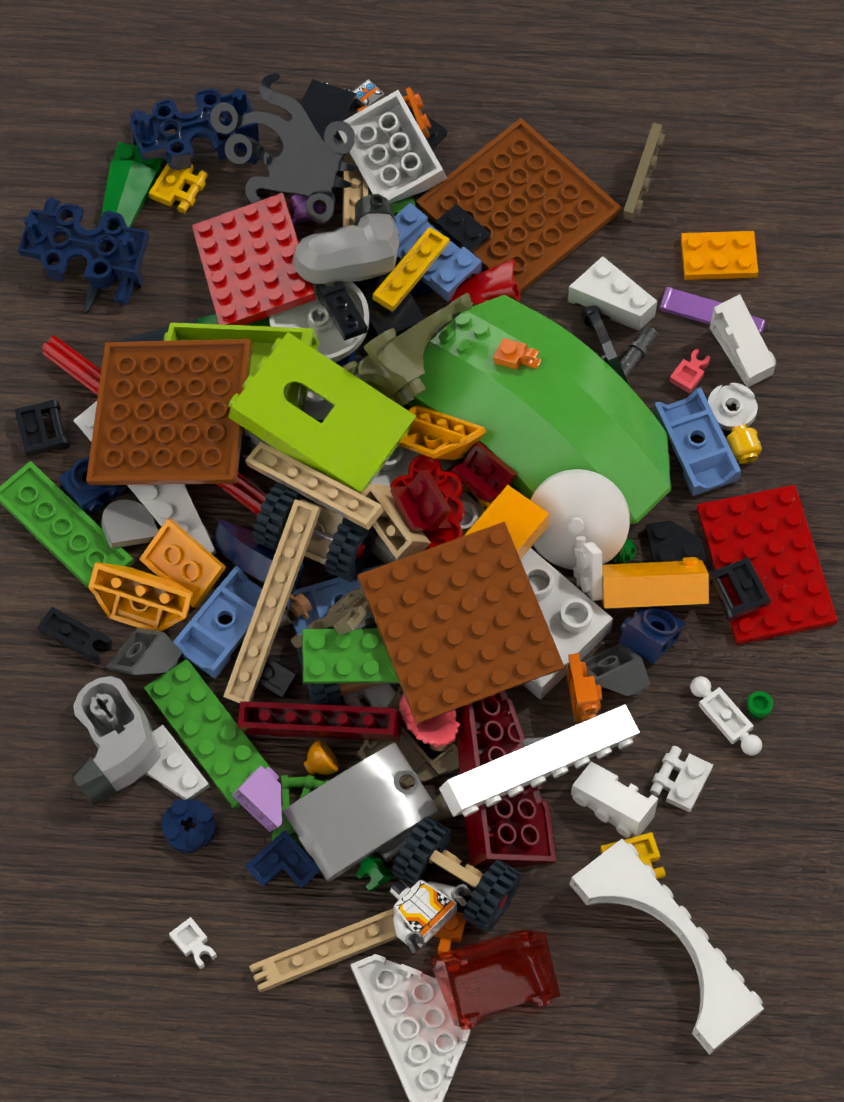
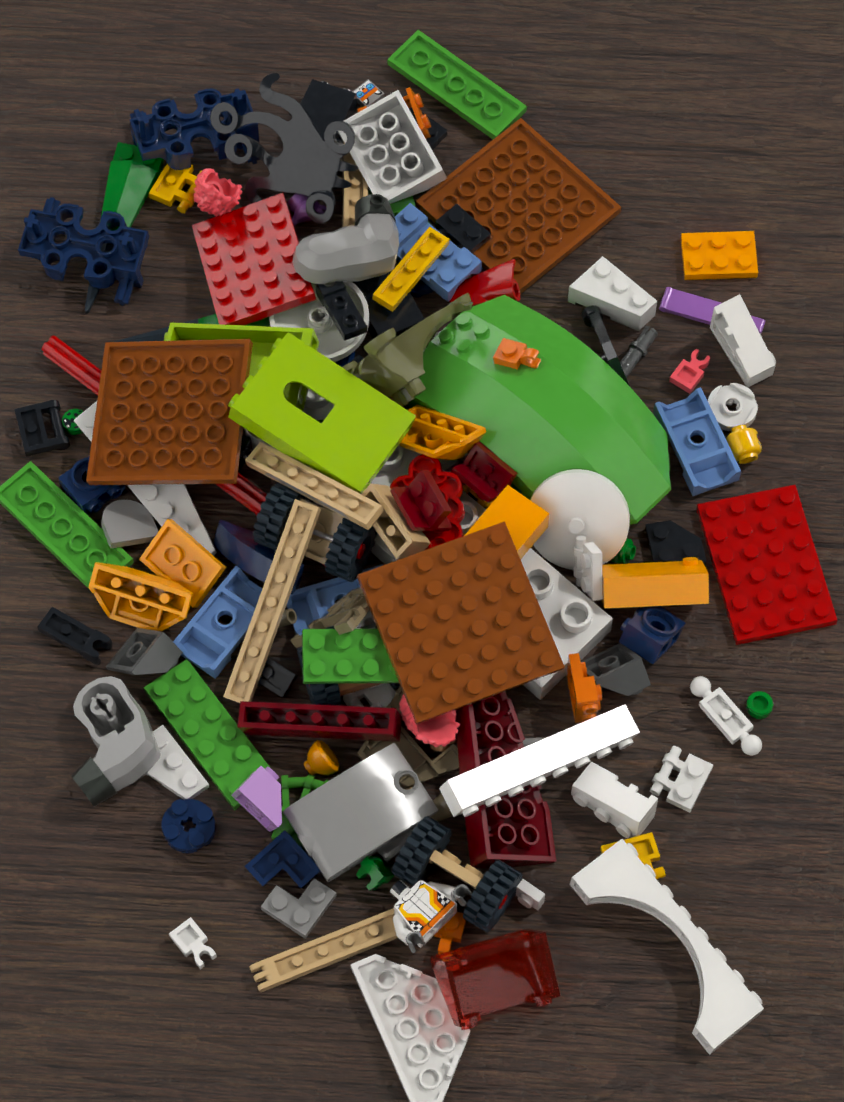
(68, 423): none -> green tile
(215, 194): none -> coral piece
(300, 605): medium nougat plate -> none
(301, 913): none -> light grey plate
(456, 85): none -> bright green plate
(529, 895): none -> white plate
(646, 165): dark tan wing -> none
(745, 585): black plate -> none

